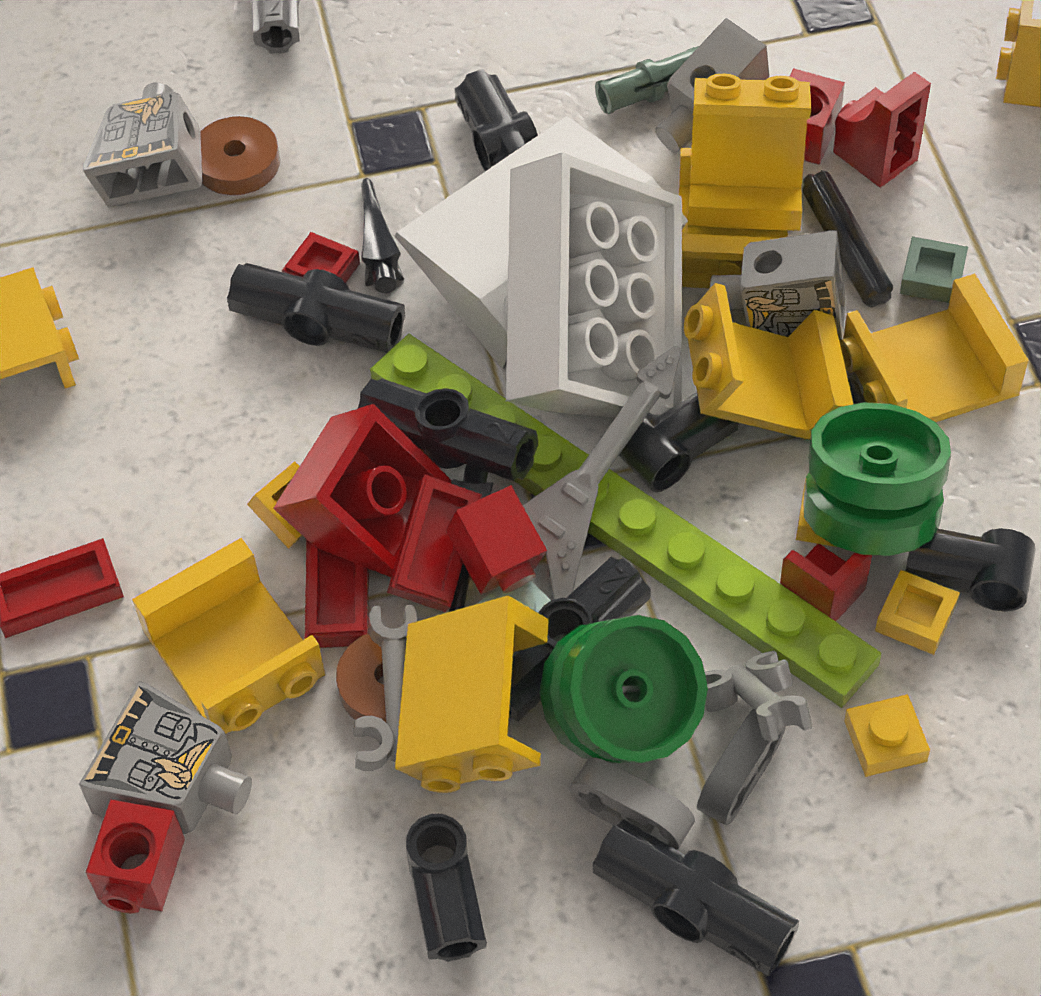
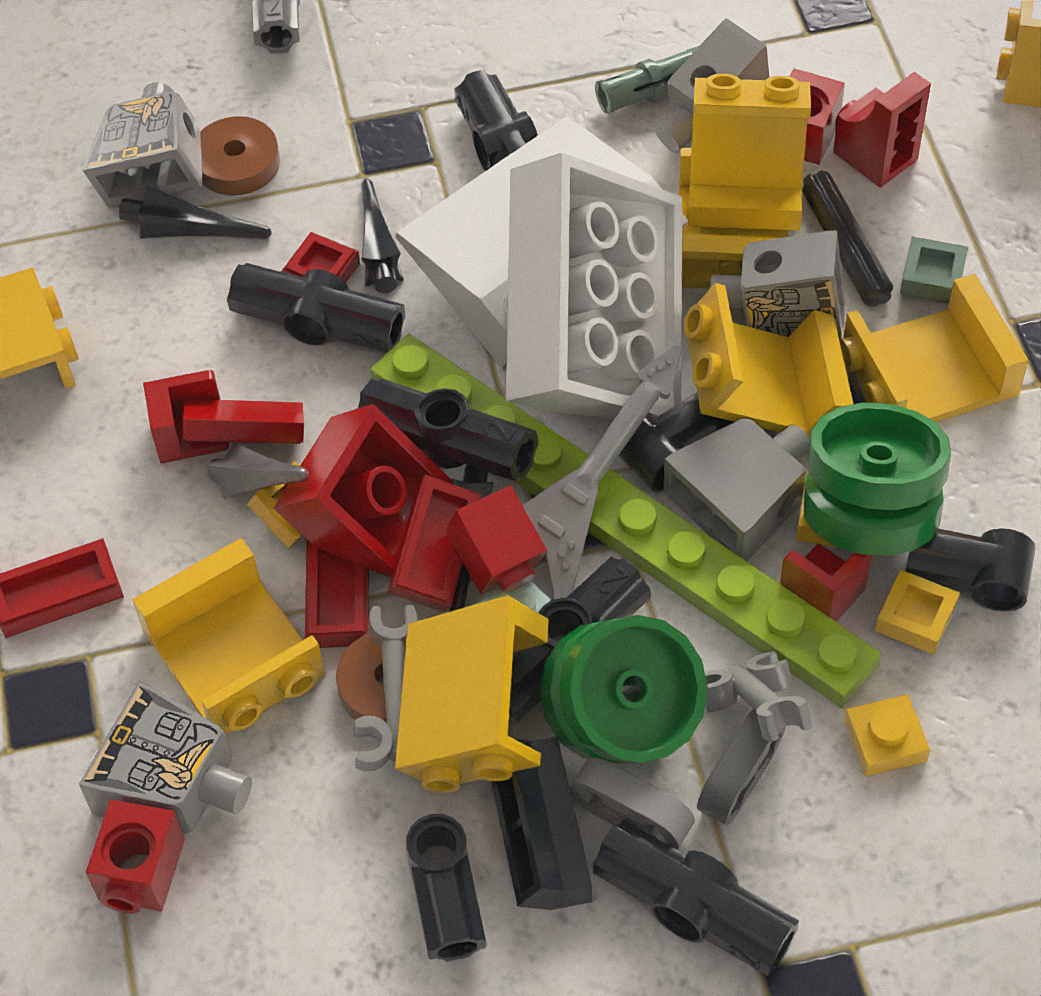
(166, 409): none -> red panel
(169, 217): none -> black piece
(243, 421): none -> red tile
(247, 470): none -> flat silver piece
(543, 833): none -> black piece
(739, 482): none -> light grey torso

